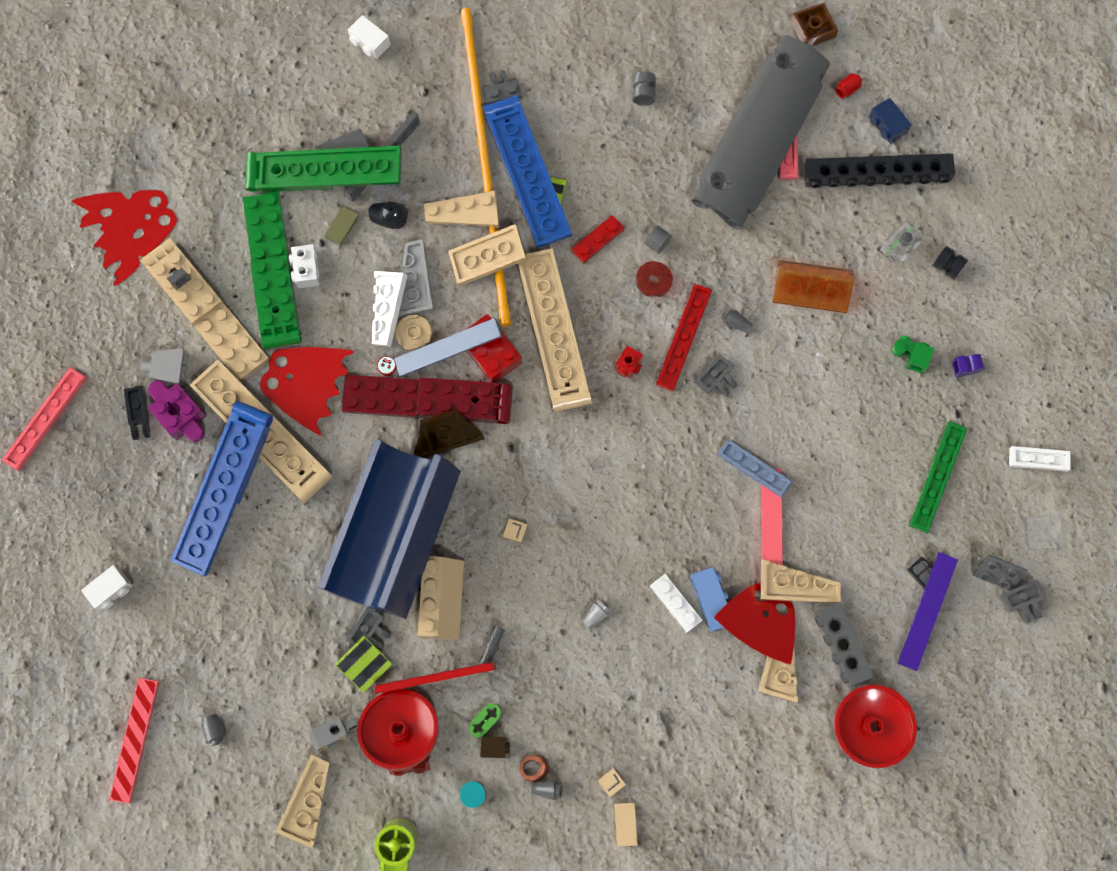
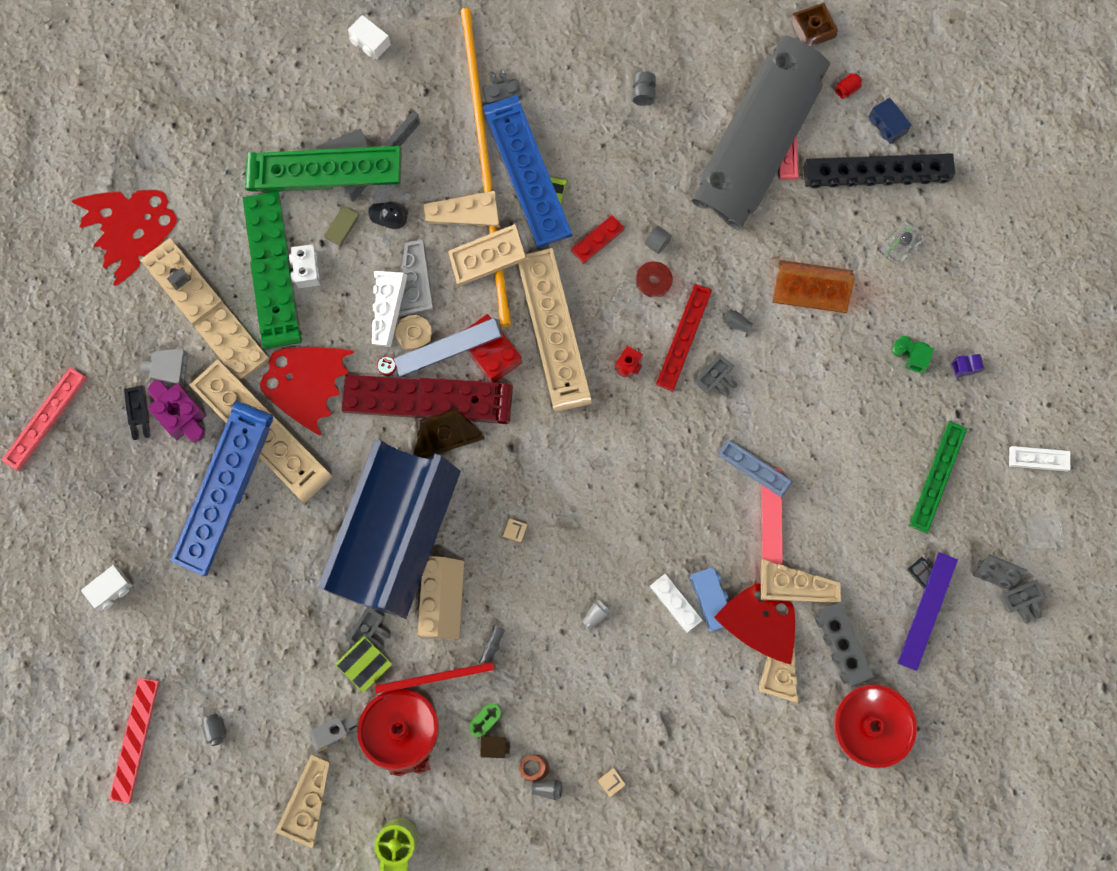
(473, 794): teal piece -> none
(625, 824): tan tile -> none
(950, 262): black wheel -> none

